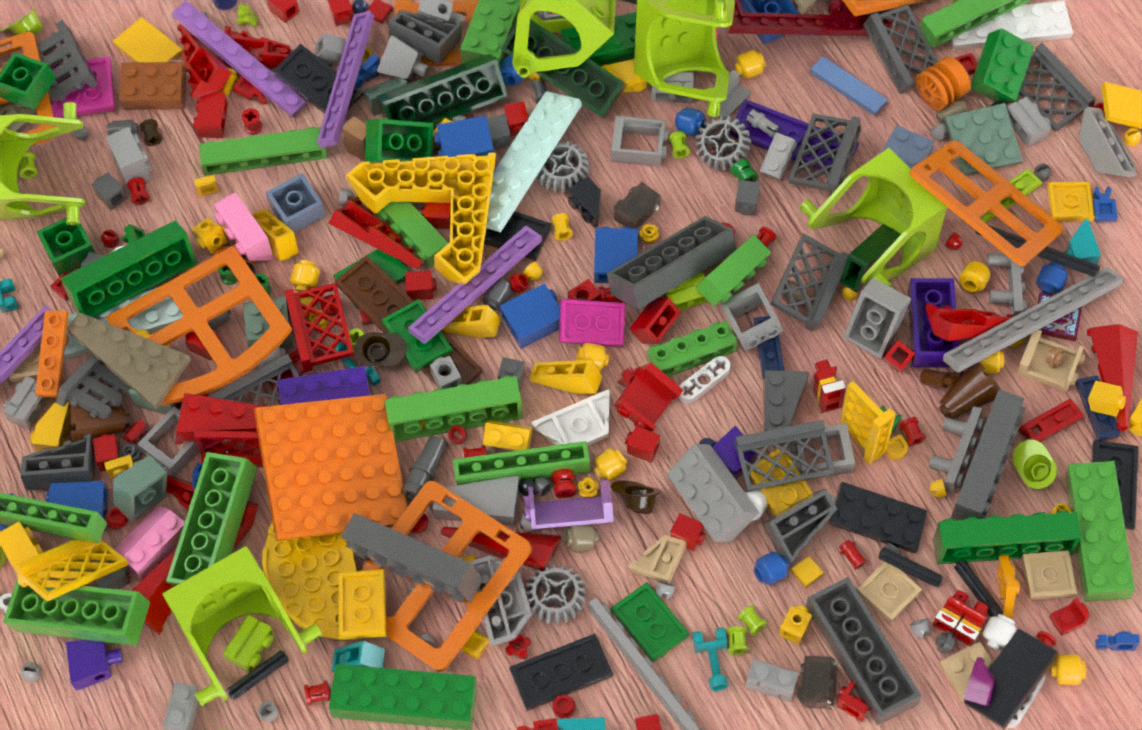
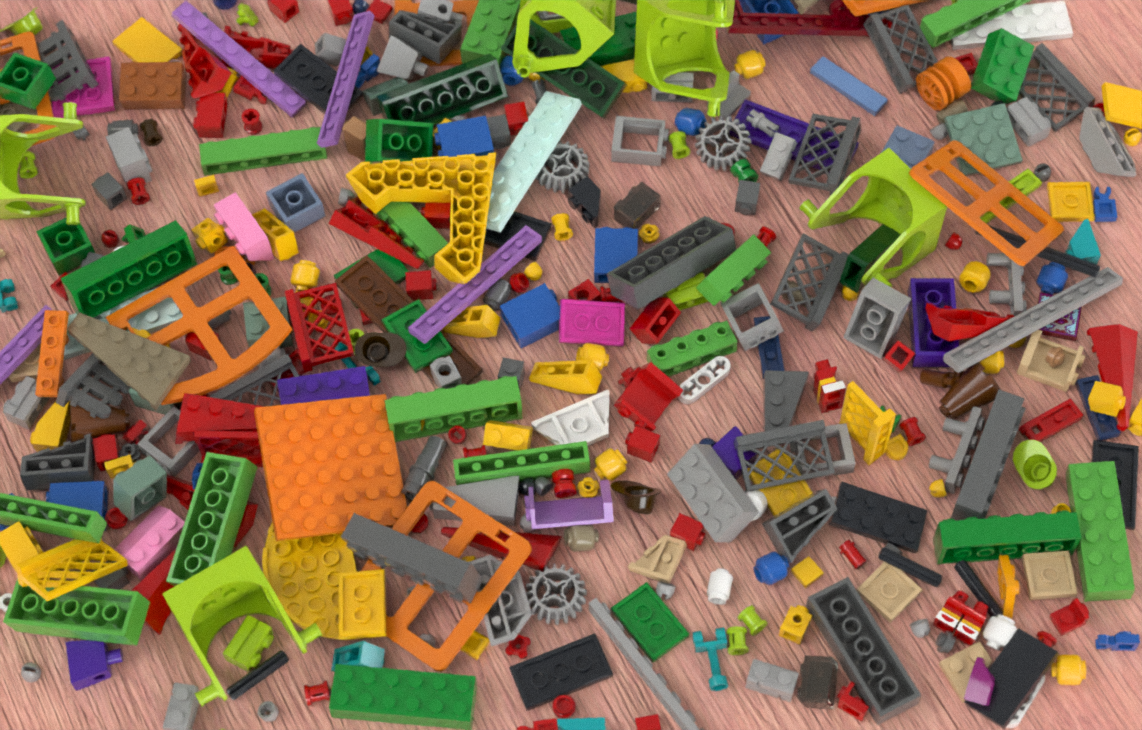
(719, 586): none -> white brick

